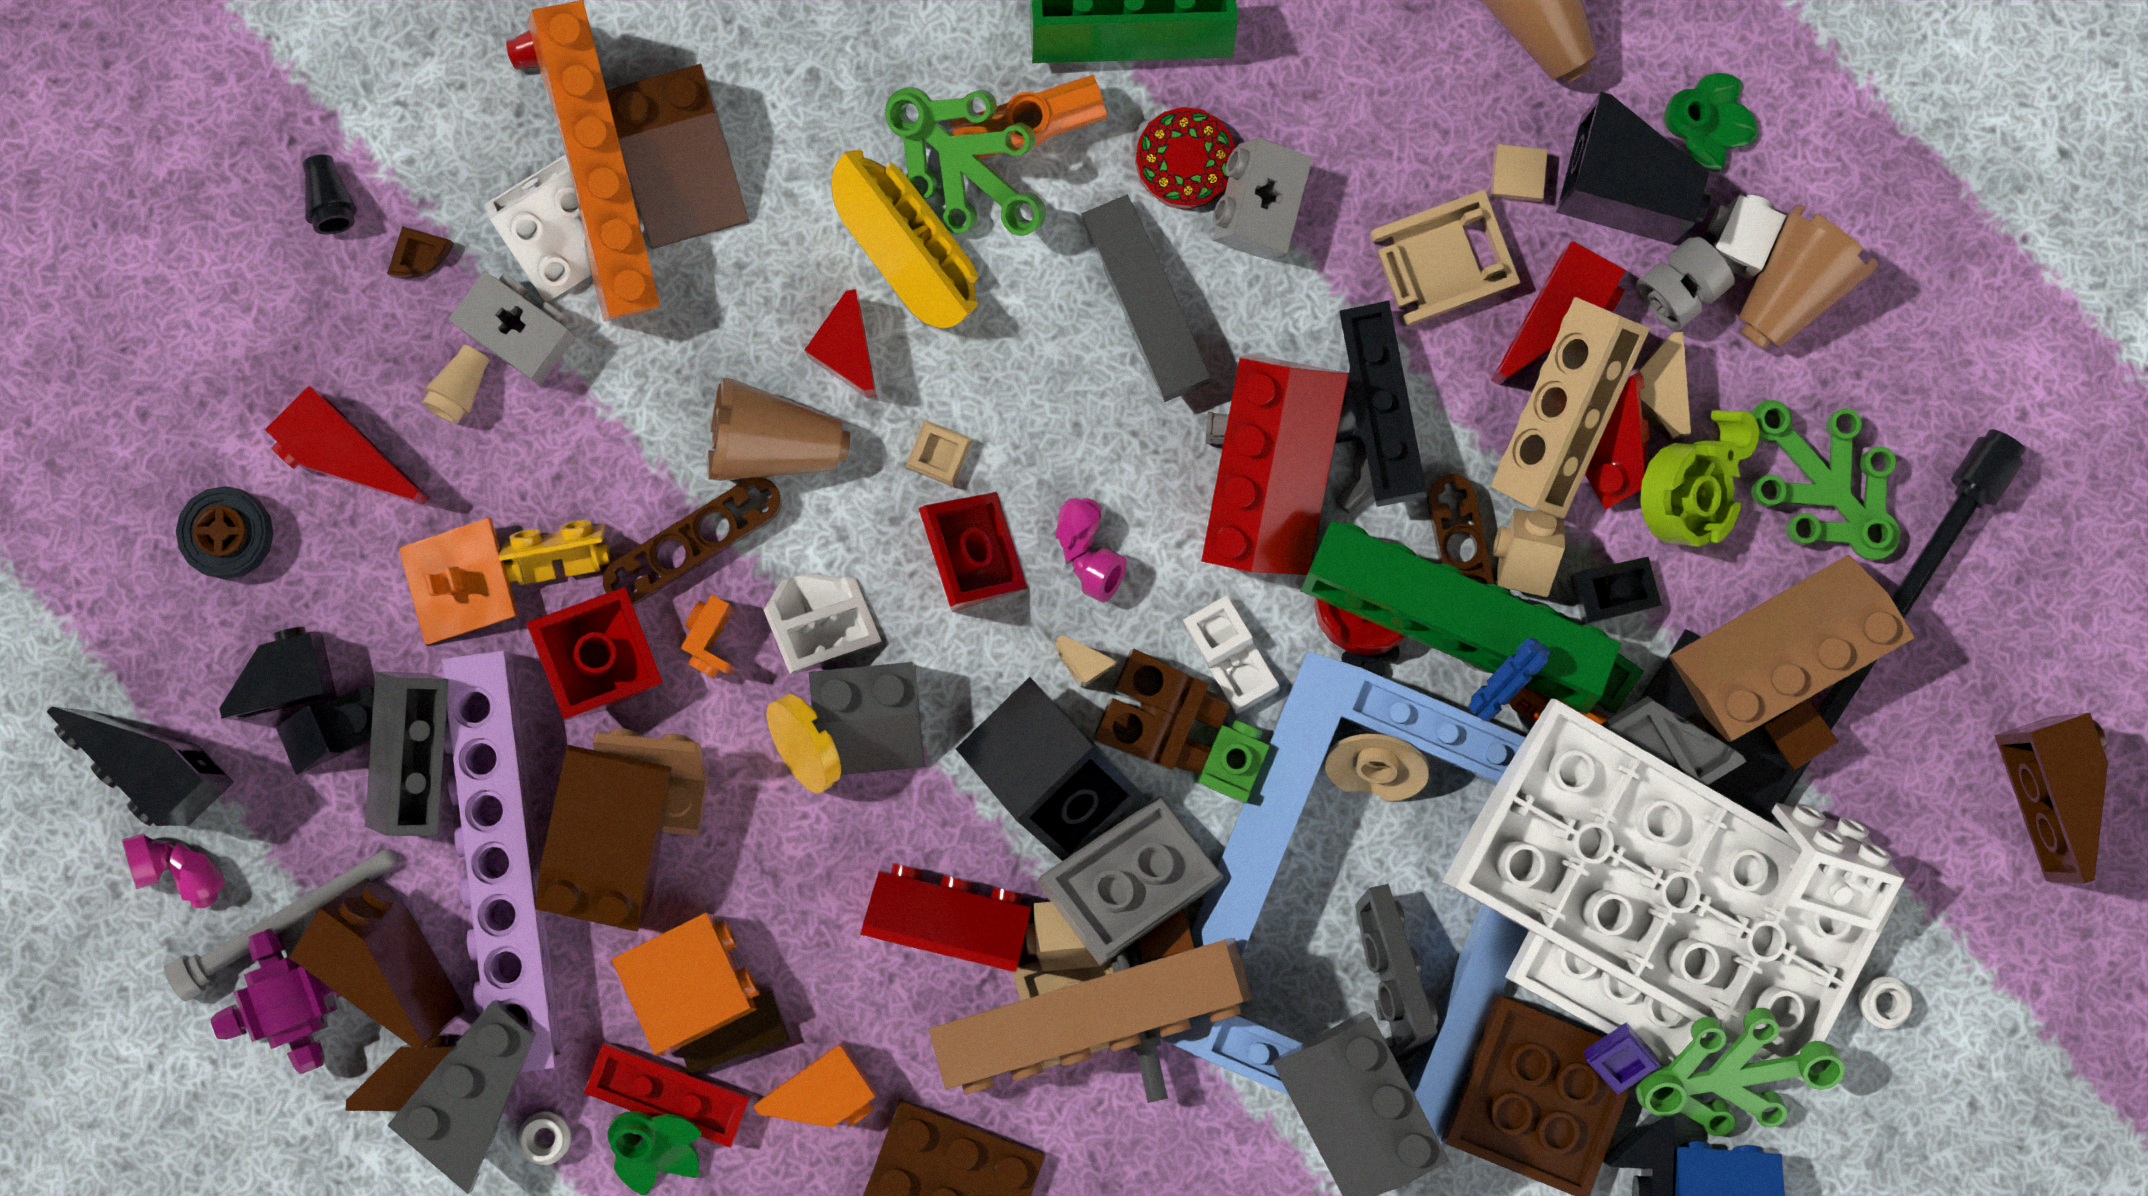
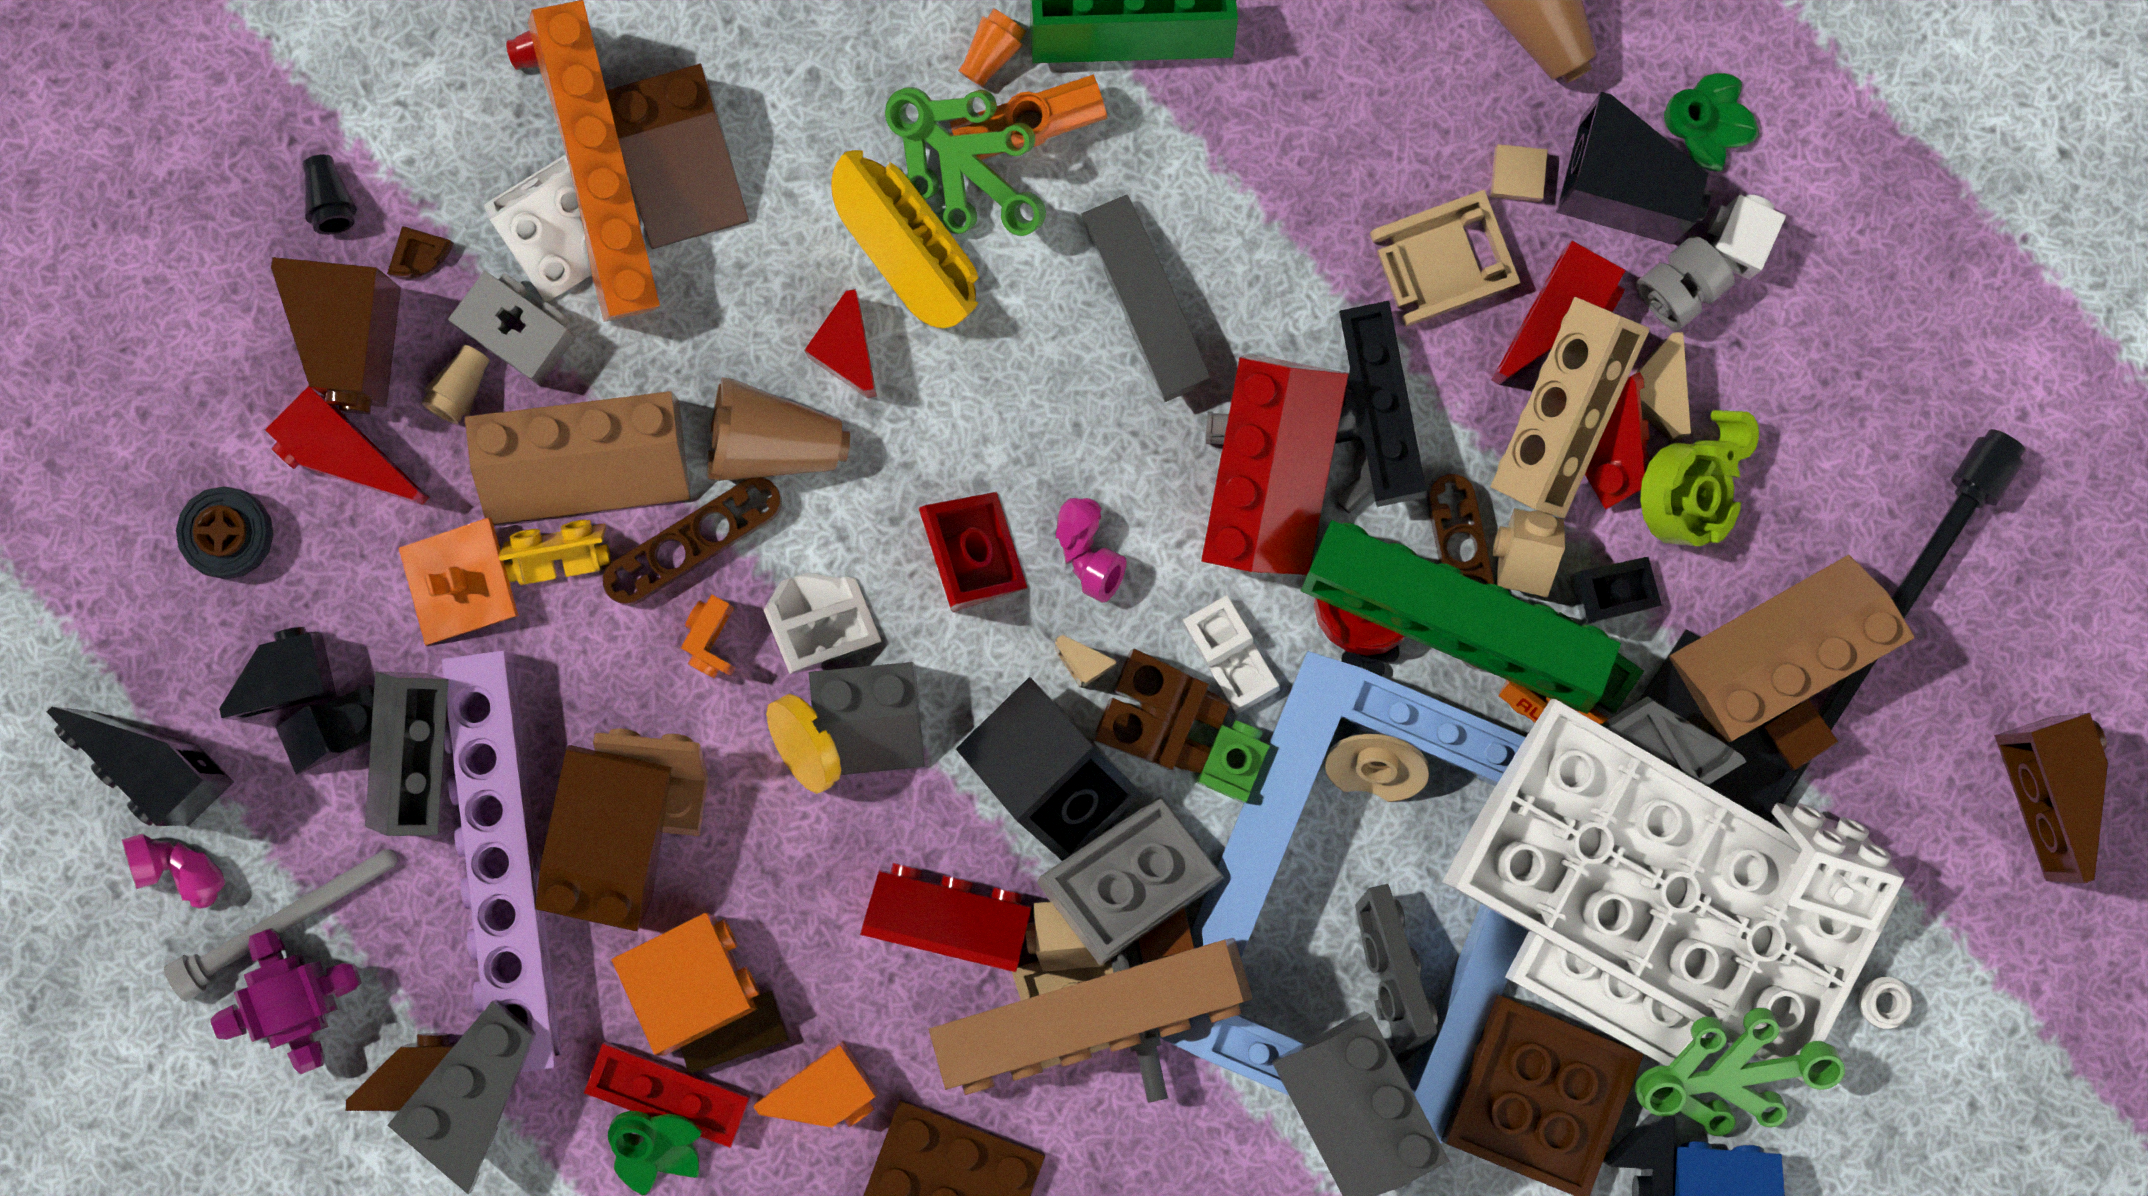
(342, 328): none -> reddish brown slope
(380, 962): reddish brown slope -> none
(528, 1142): white plate -> none
(578, 457): none -> medium nougat slope
(594, 654): red slope -> none
(938, 453): tan tile -> none
(991, 47): none -> orange cone
(1184, 157): tile -> none
(1261, 198): light grey brick -> none
(1509, 679): blue axle -> none
(1622, 1058): dark purple tile -> none
(1801, 279): medium nougat cone -> none
(1830, 485): bright green plant -> none

